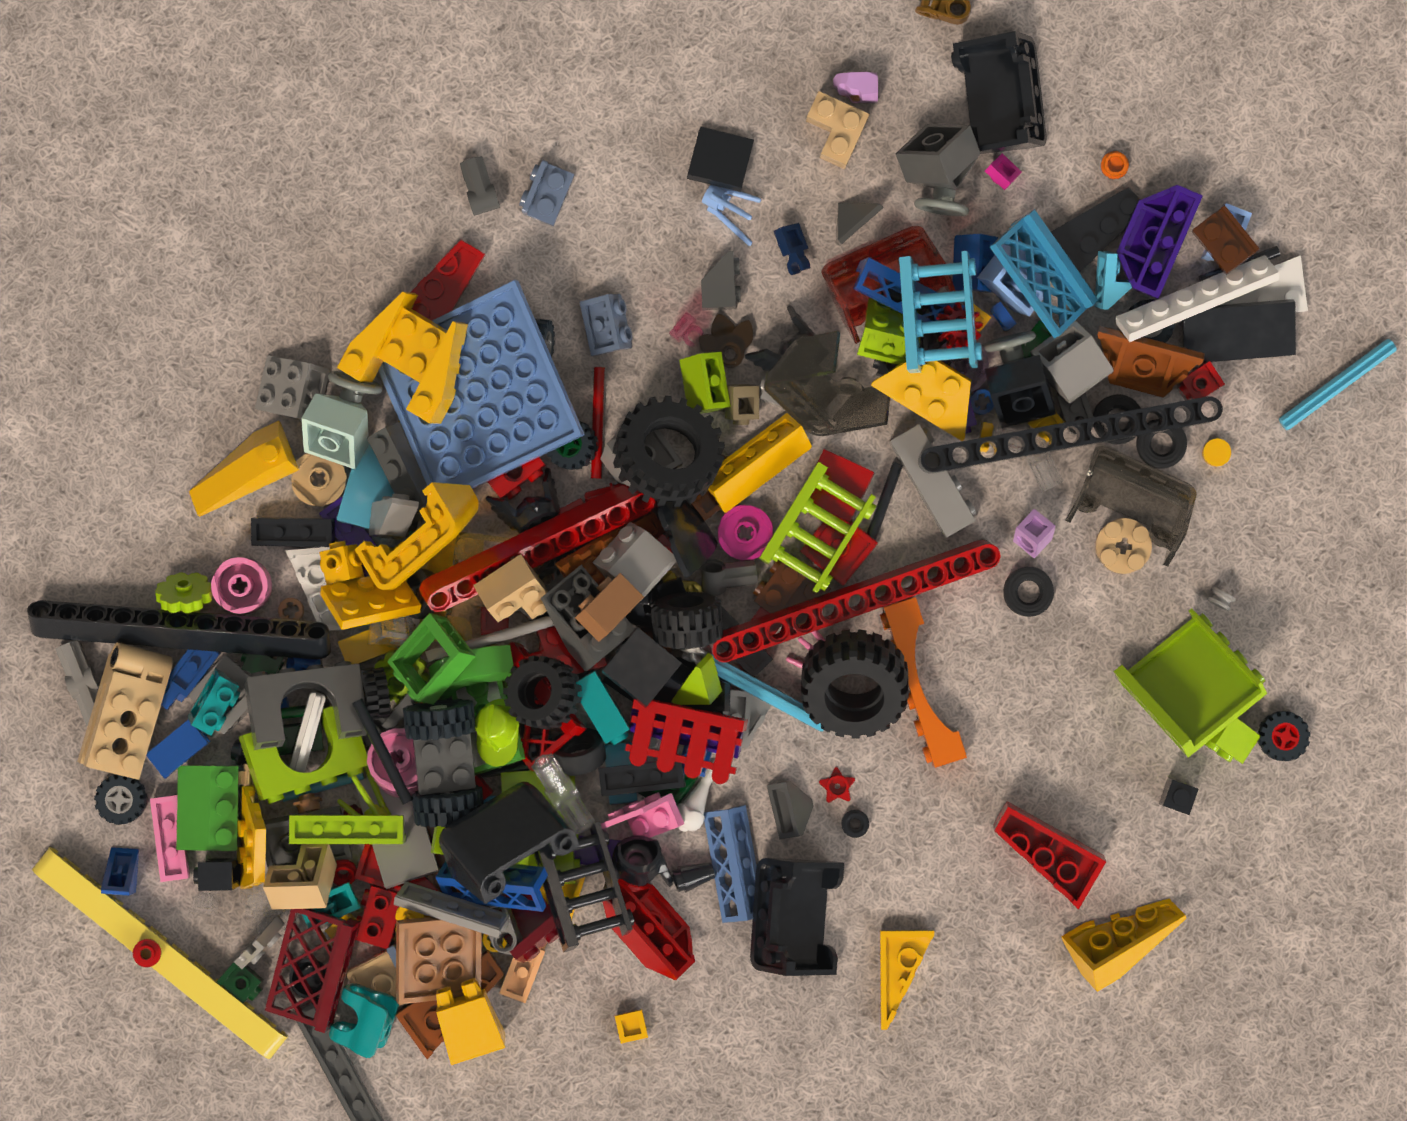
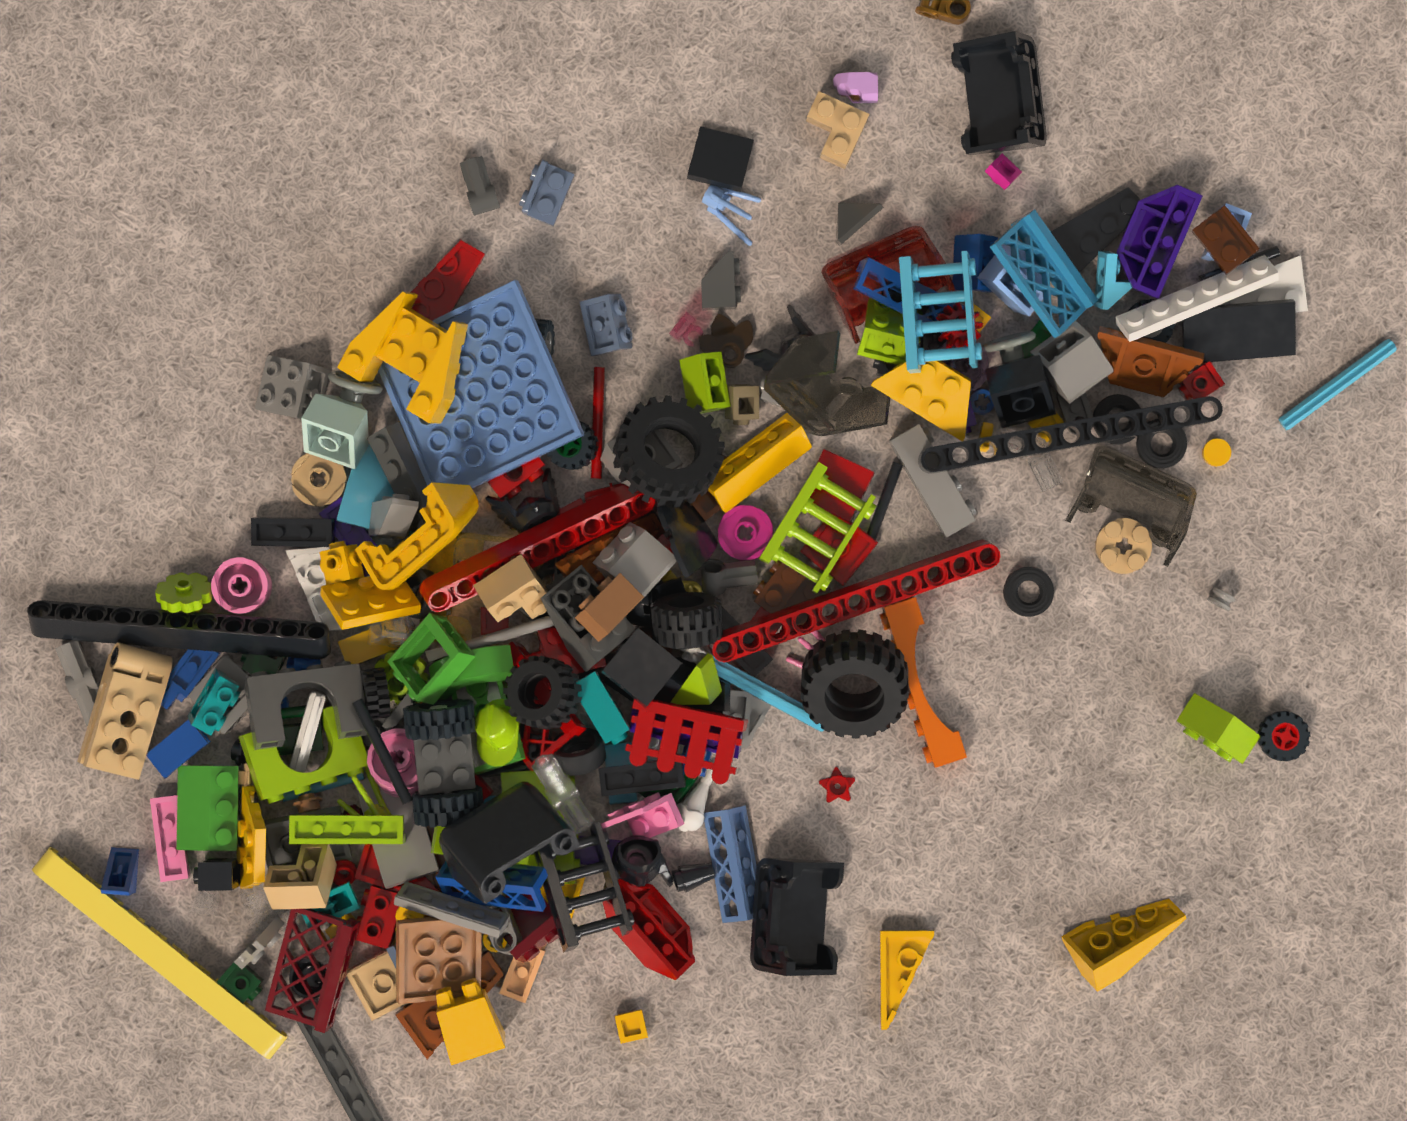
(110, 798): black wheel -> none
(155, 950): red plate -> none
(252, 465): yellow wedge -> none
(284, 605): medium nougat bush -> none
(375, 1020): teal piece -> none
(790, 809): dark grey slope -> none
(793, 243): dark blue plate -> none
(855, 833): black plate -> none
(939, 159): dark grey piece -> none
(1002, 316): blue tile -> none
(1034, 533): lavender brick -> none
(1051, 852): red wedge -> none
(1114, 165): orange plate -> none
(1178, 796): black brick -> none
(1193, 684): lime panel -> none

